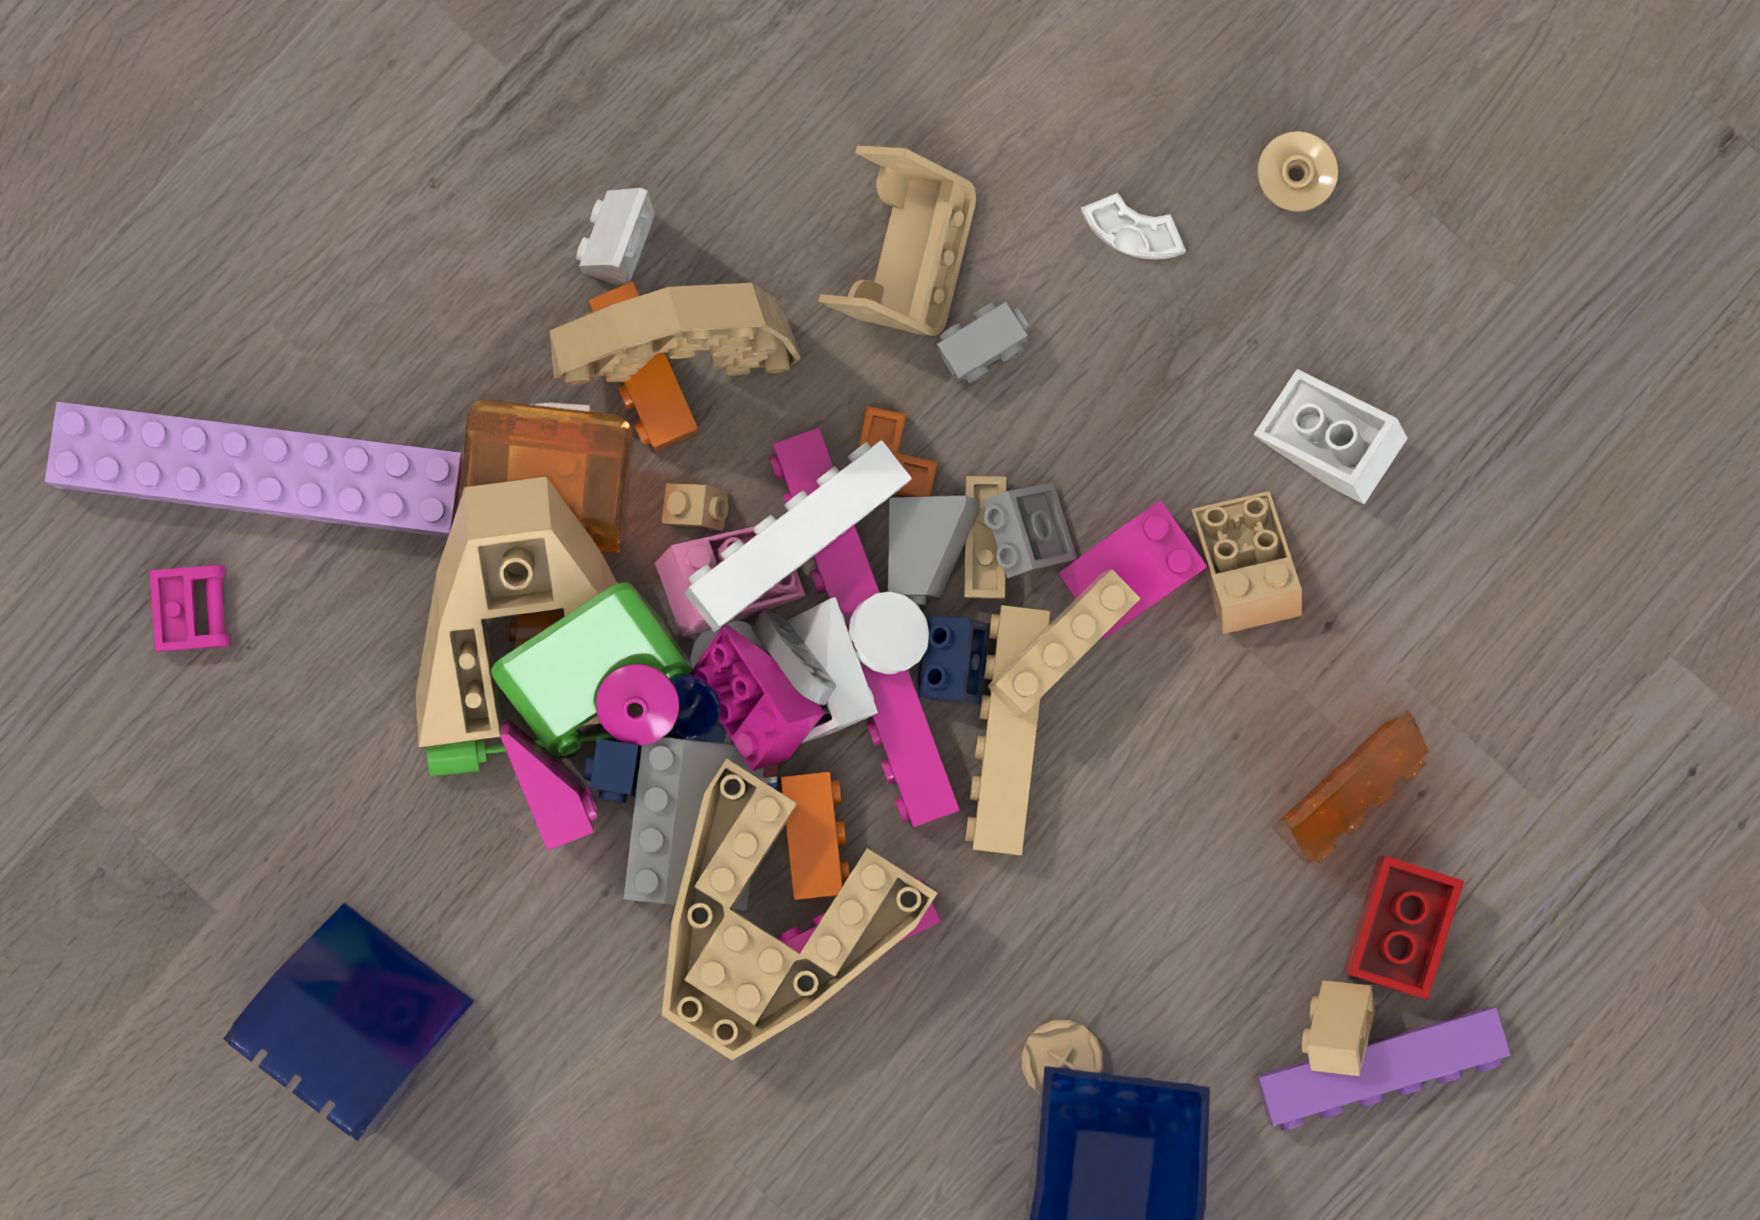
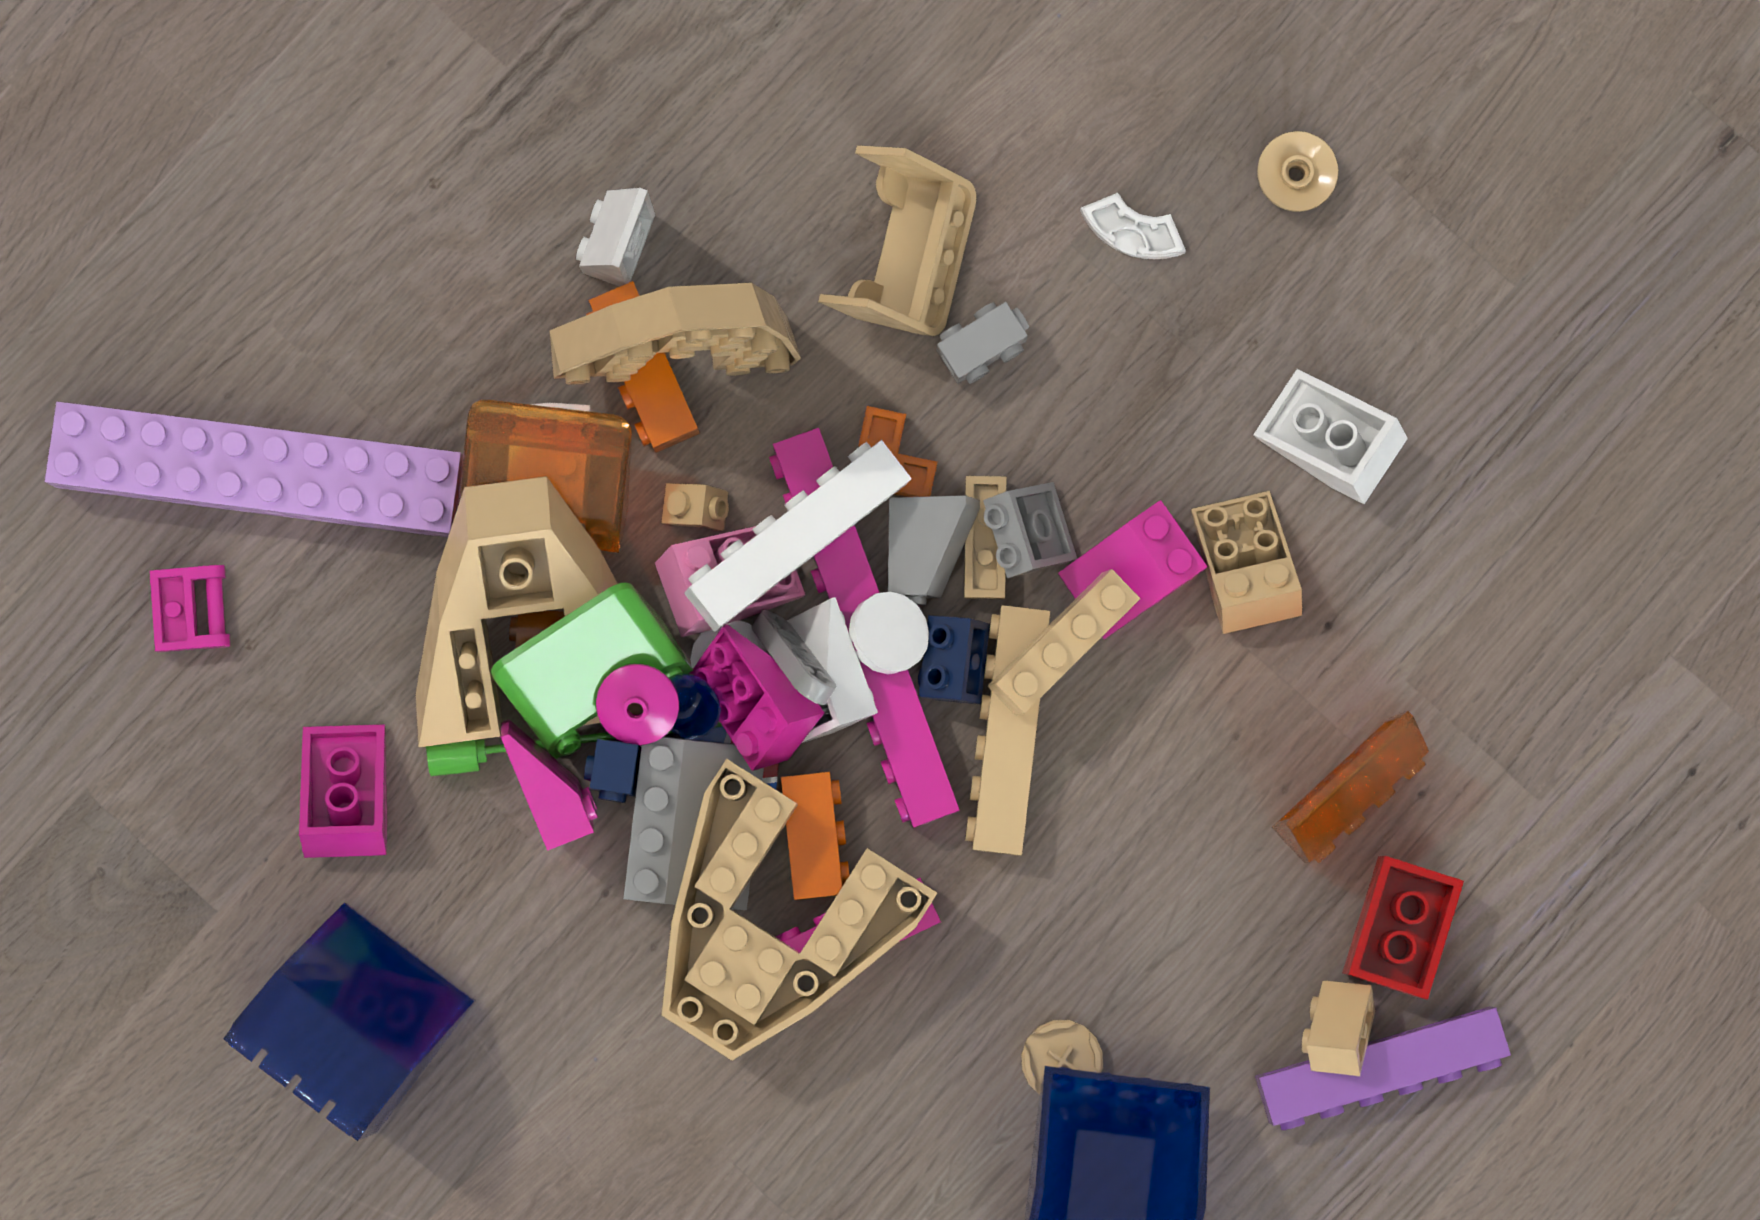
(343, 791): none -> dark pink slope

